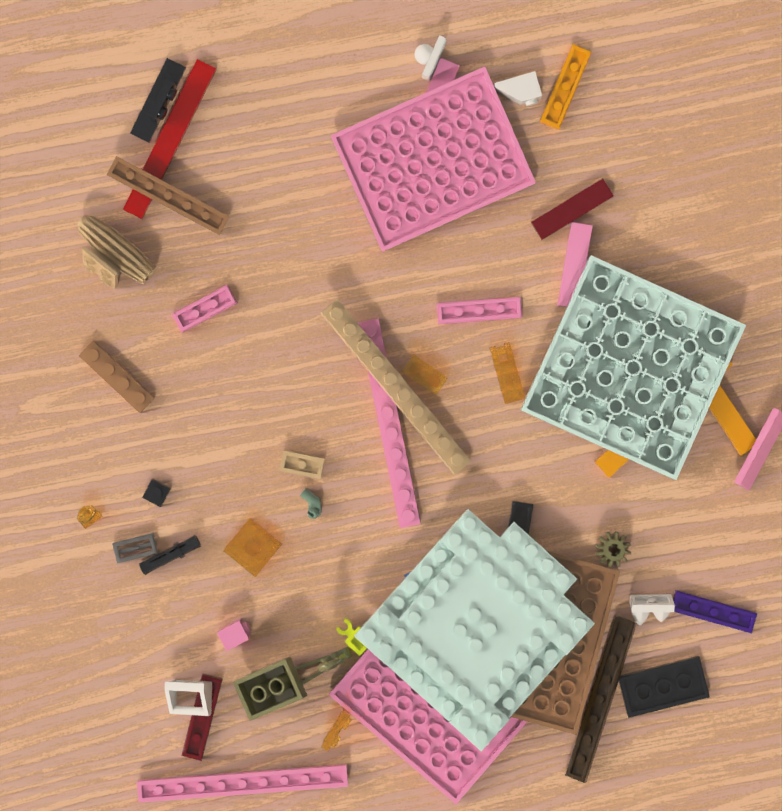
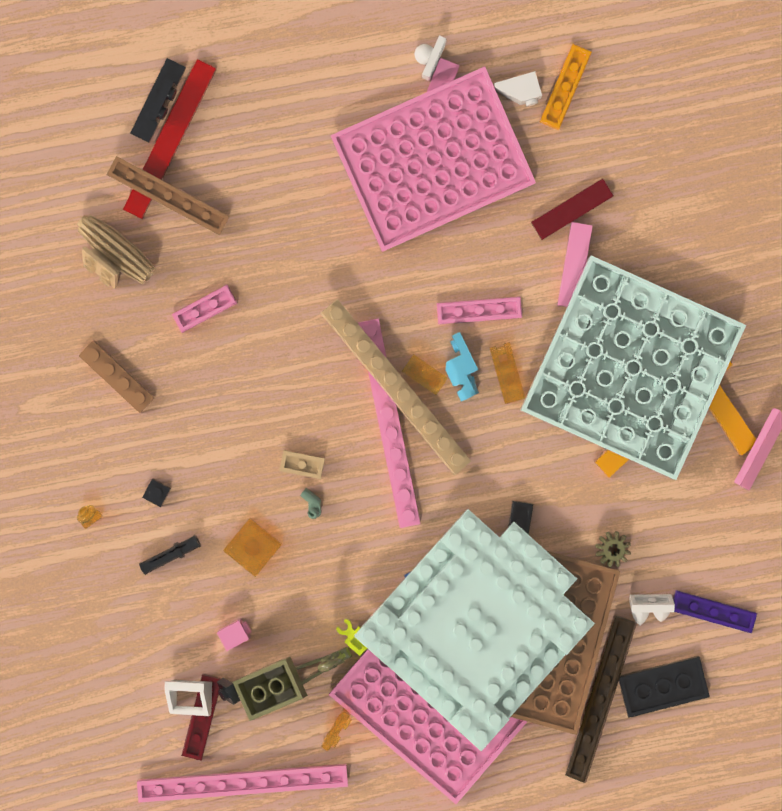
(152, 543): flat silver tile -> none
(227, 691): none -> black plate
(461, 367): none -> medium azure plate

